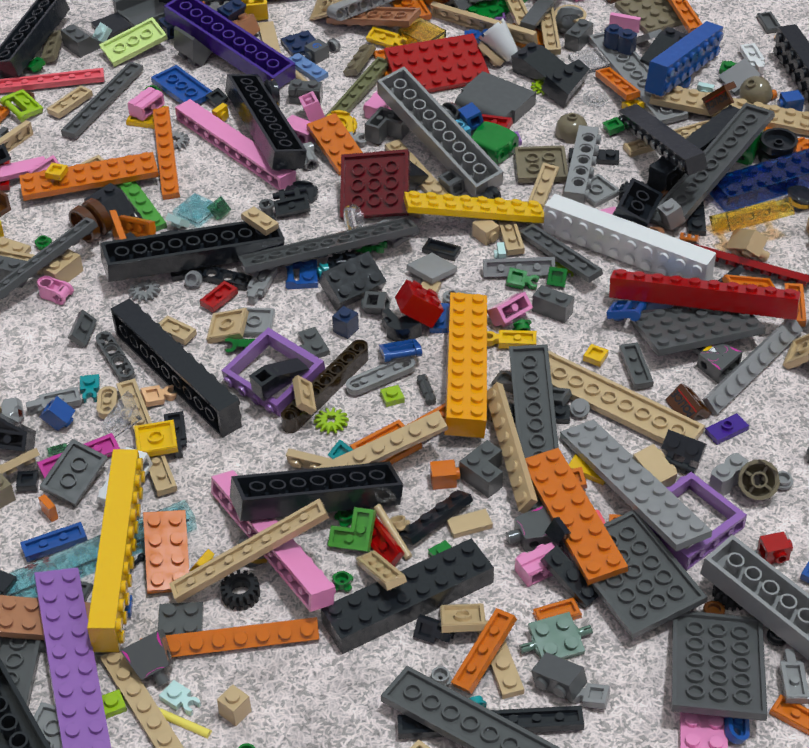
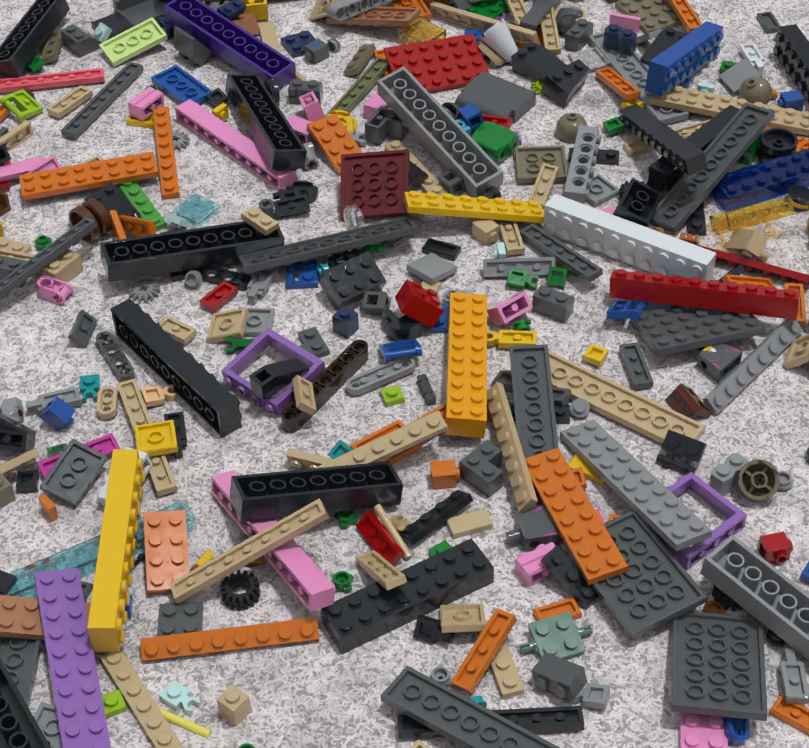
(53, 541): blue plate -> none
(56, 171): yellow plate -> none
(122, 416): clear wing -> none
(150, 657): dark grey torso -> none
(219, 208): clear green plate -> none
(308, 68): medium blue plate -> none
(322, 420): lime gear -> none
(358, 536): bright green plate -> none
(385, 38): yellow plate -> none
(557, 532): black tile -> none
(656, 463): tan brick -> none
(671, 214): light grey brick -> none
(719, 98): reddish brown panel -> none
(726, 429): dark purple plate -> none

